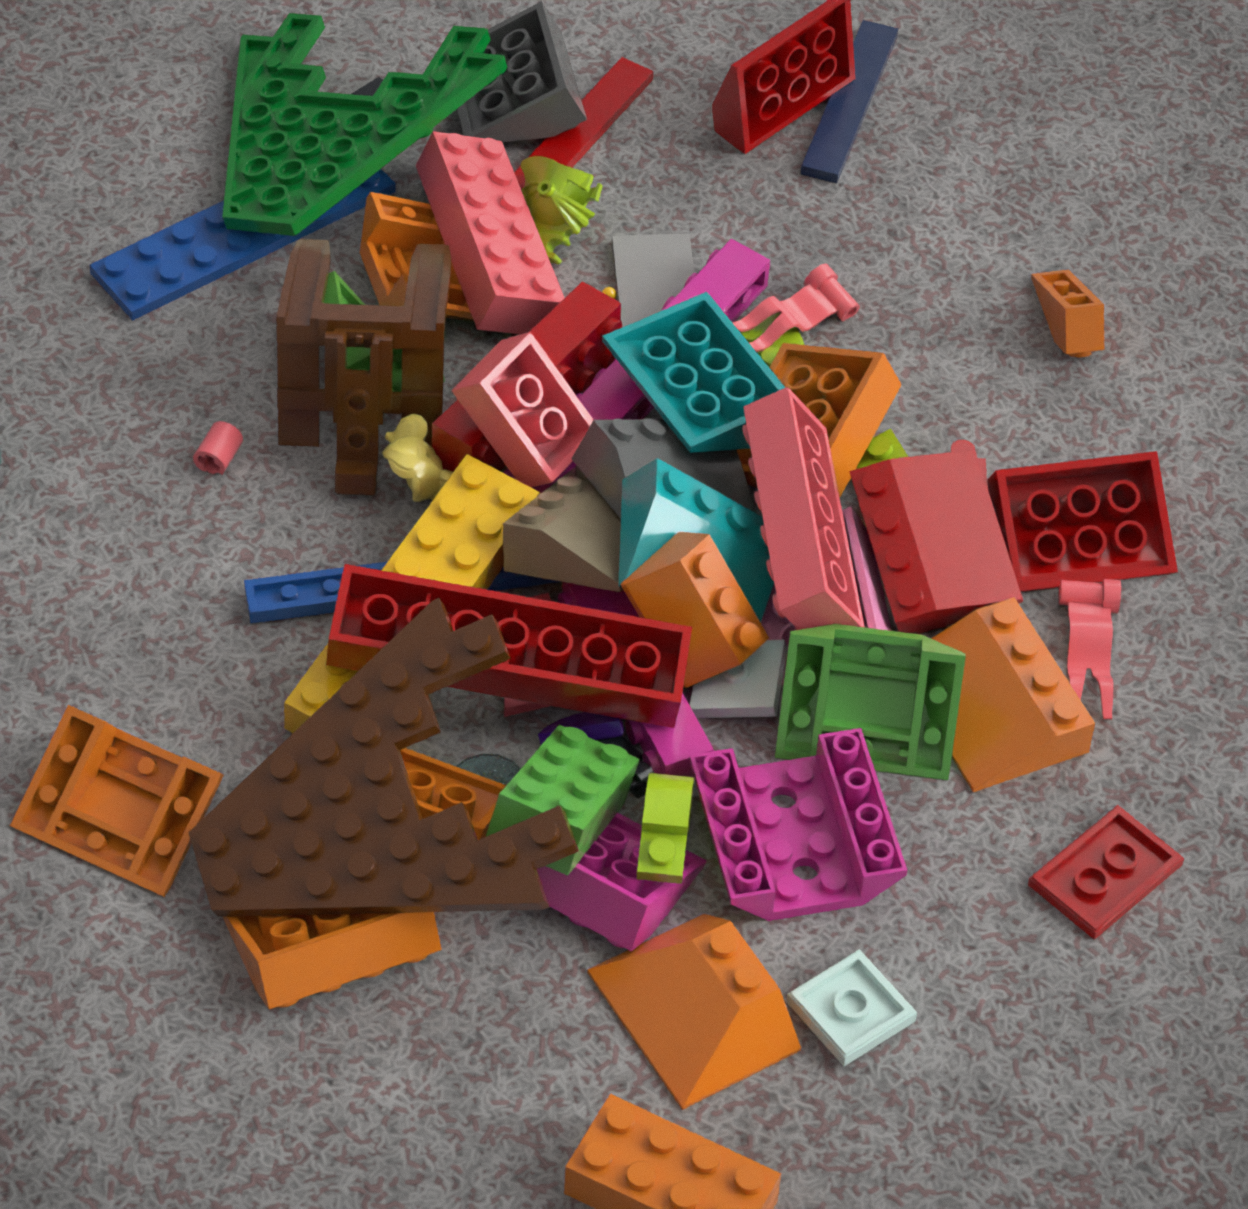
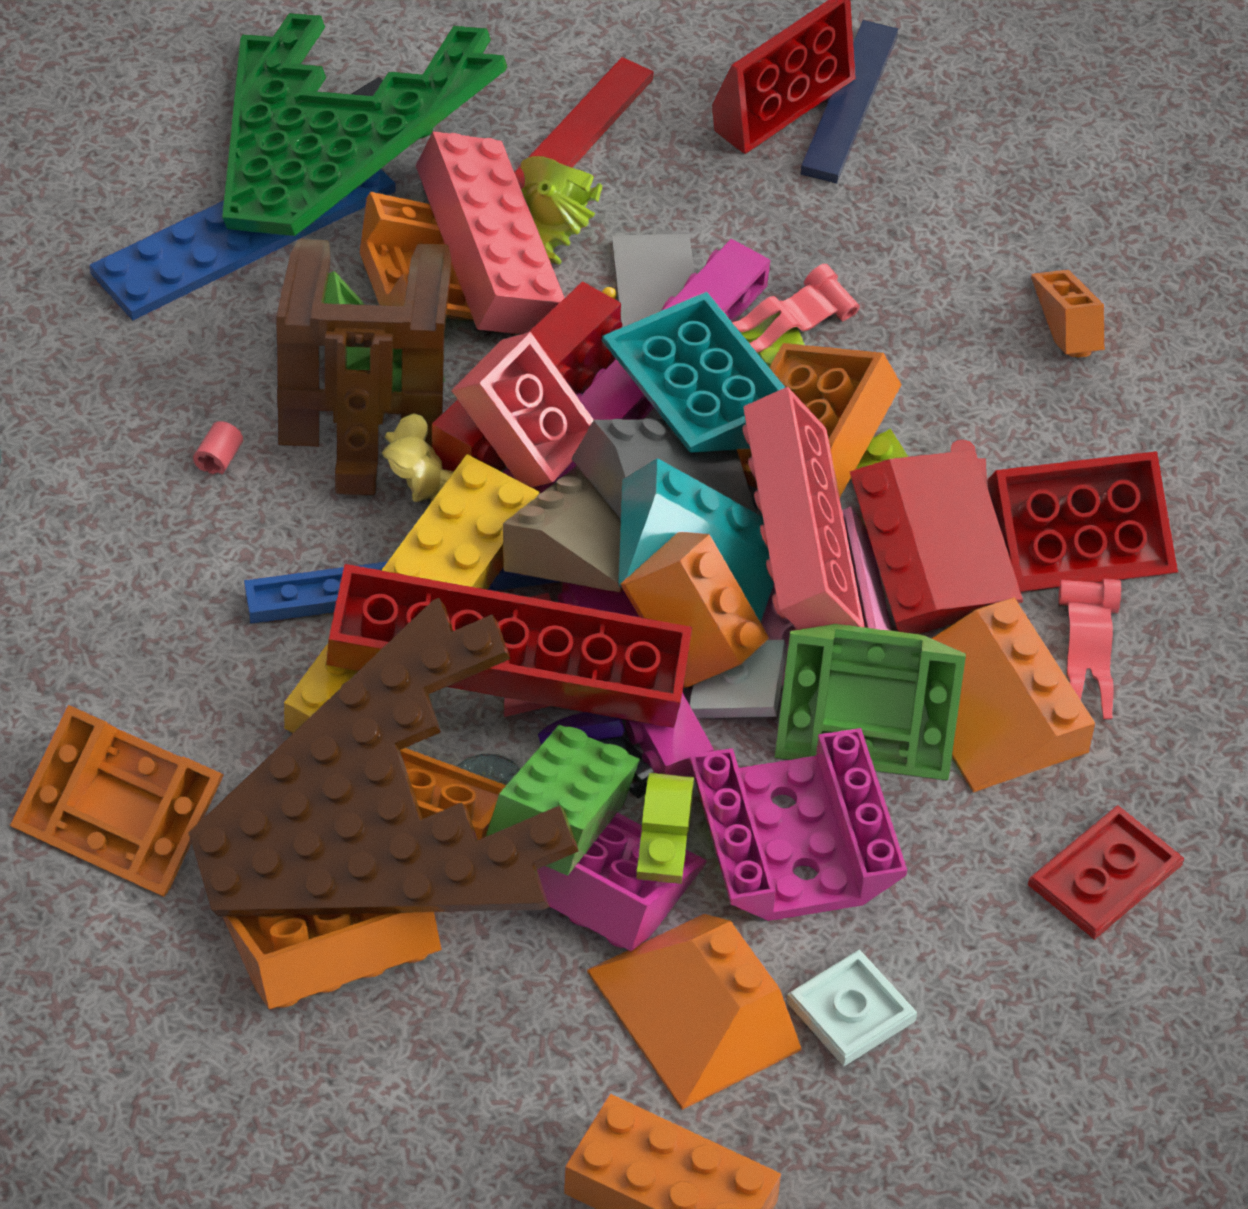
(536, 91): dark grey slope -> none

